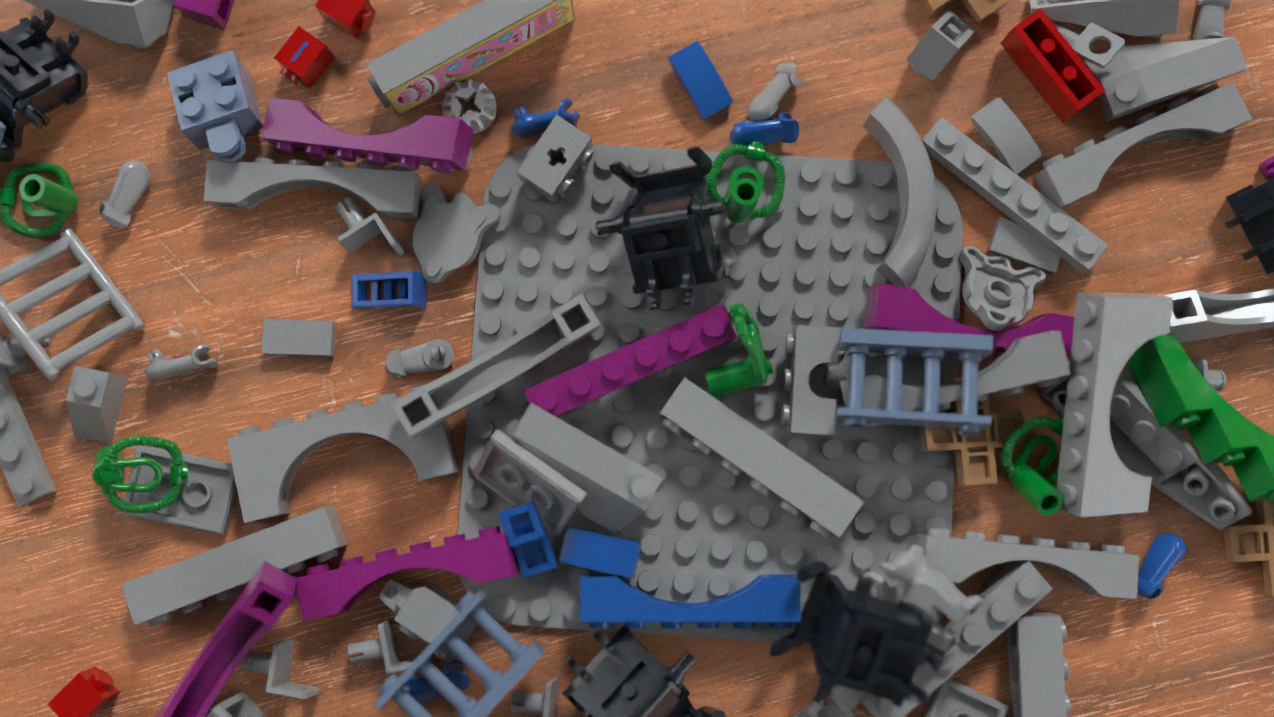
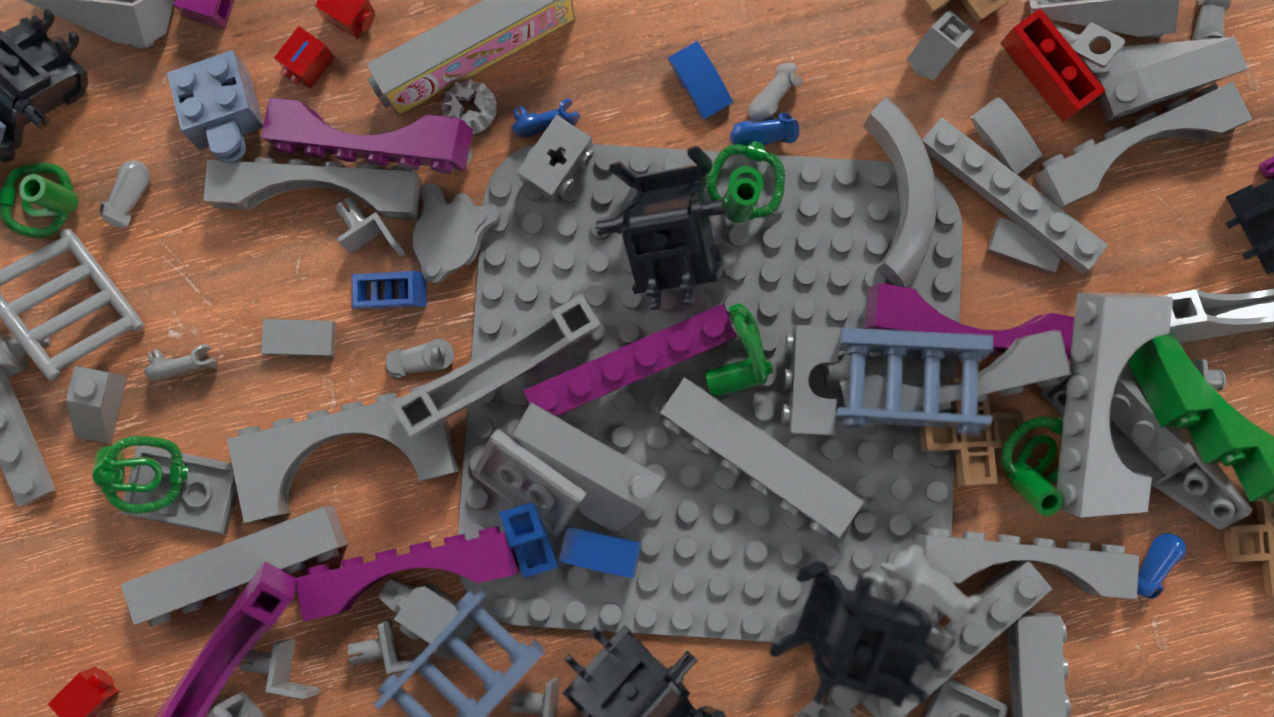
(424, 692): blue piece -> none
(765, 599): blue arch -> none
(996, 290): light grey tile -> none

